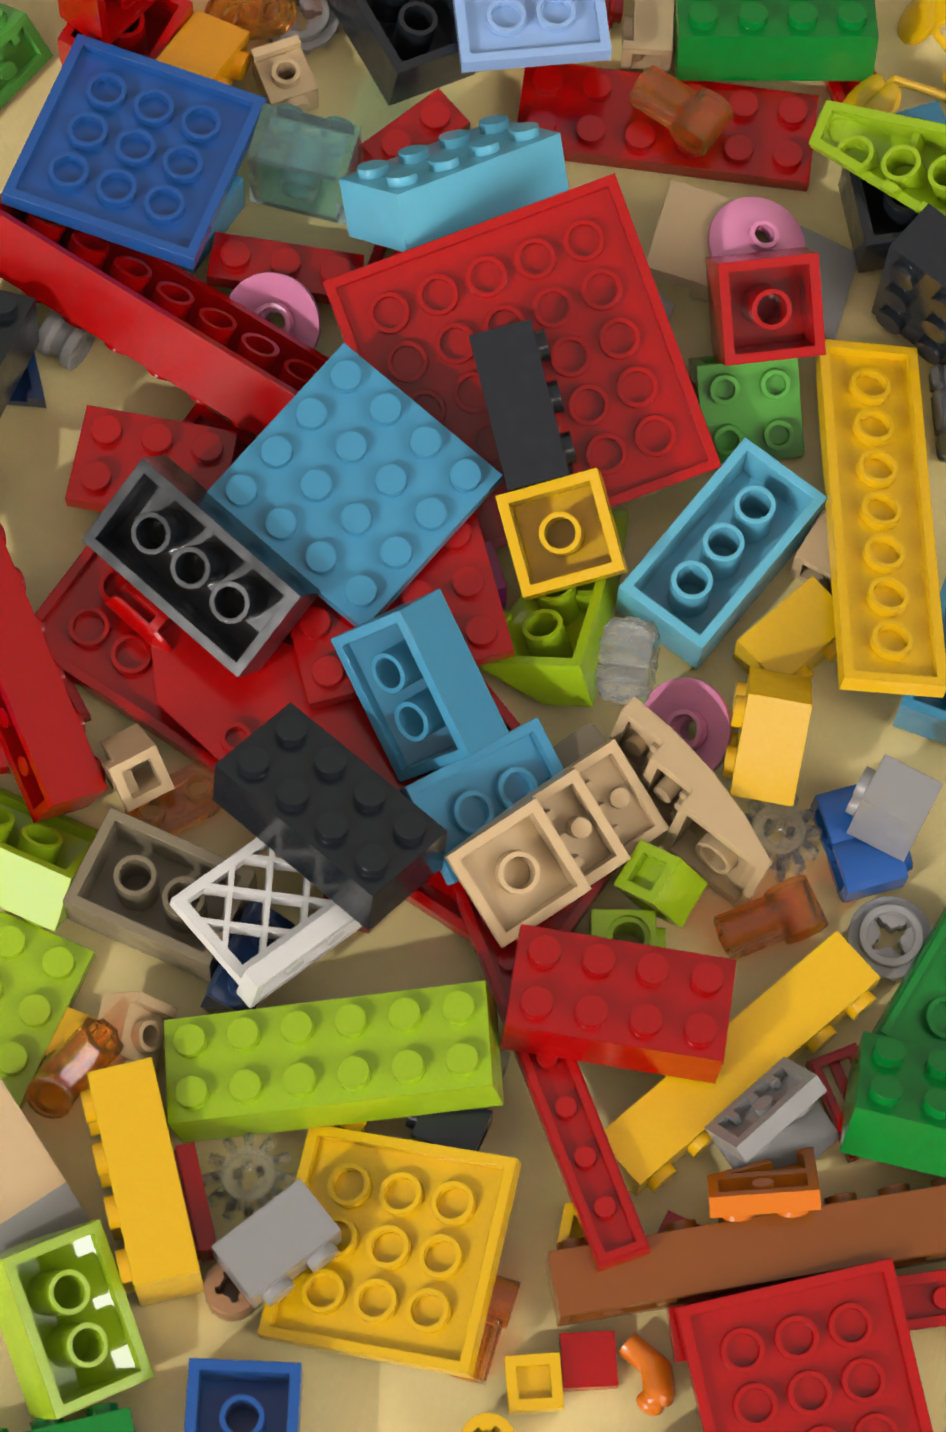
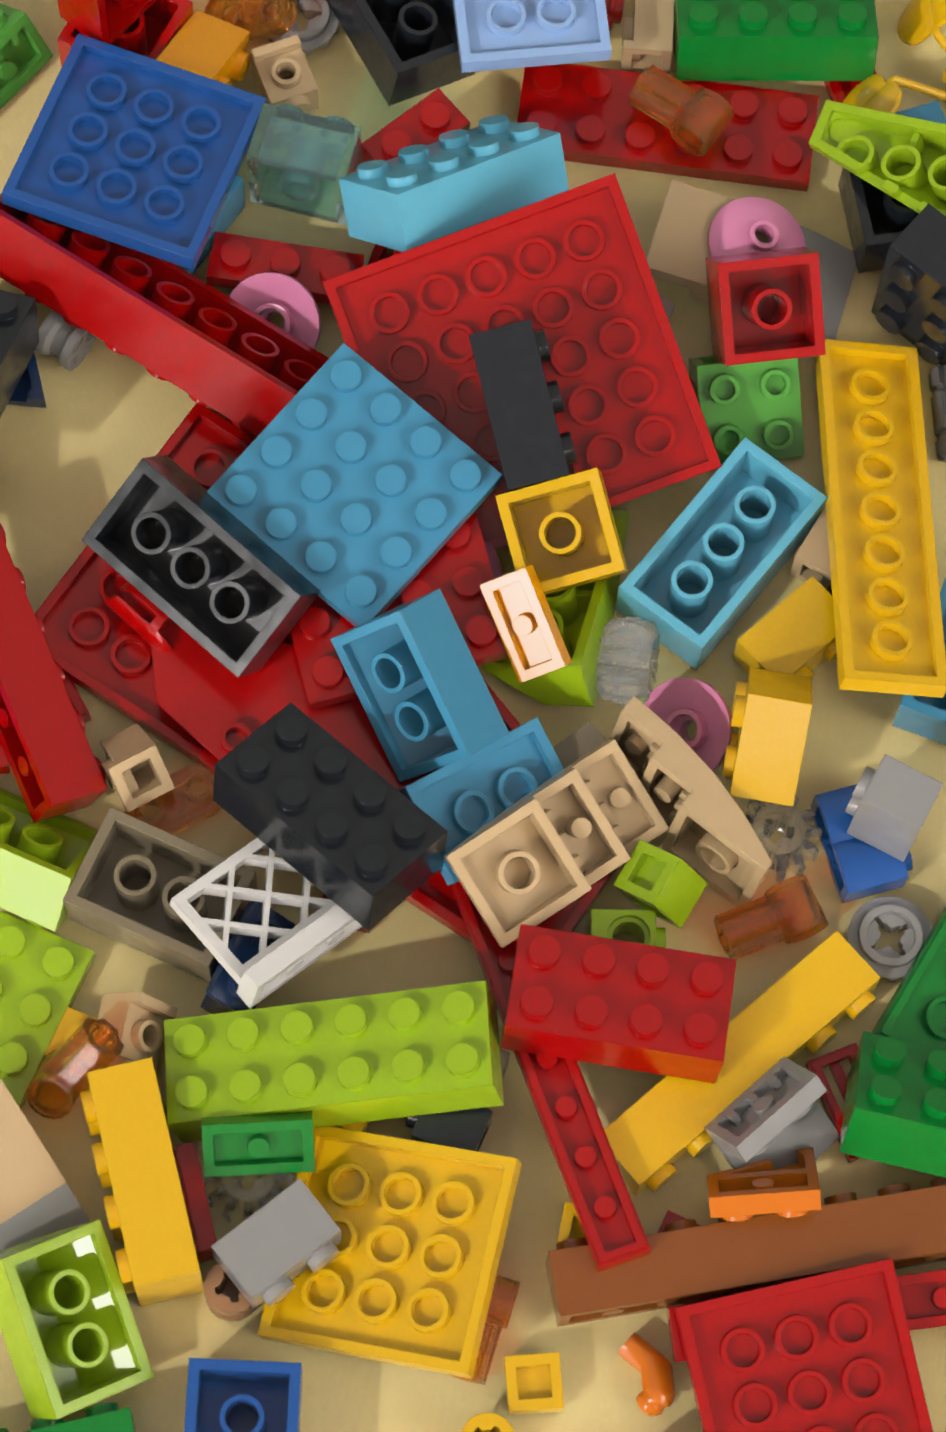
(117, 440): red plate -> none
(258, 1144): none -> green plate
(525, 623): none -> plate
(588, 1361): red tile -> none

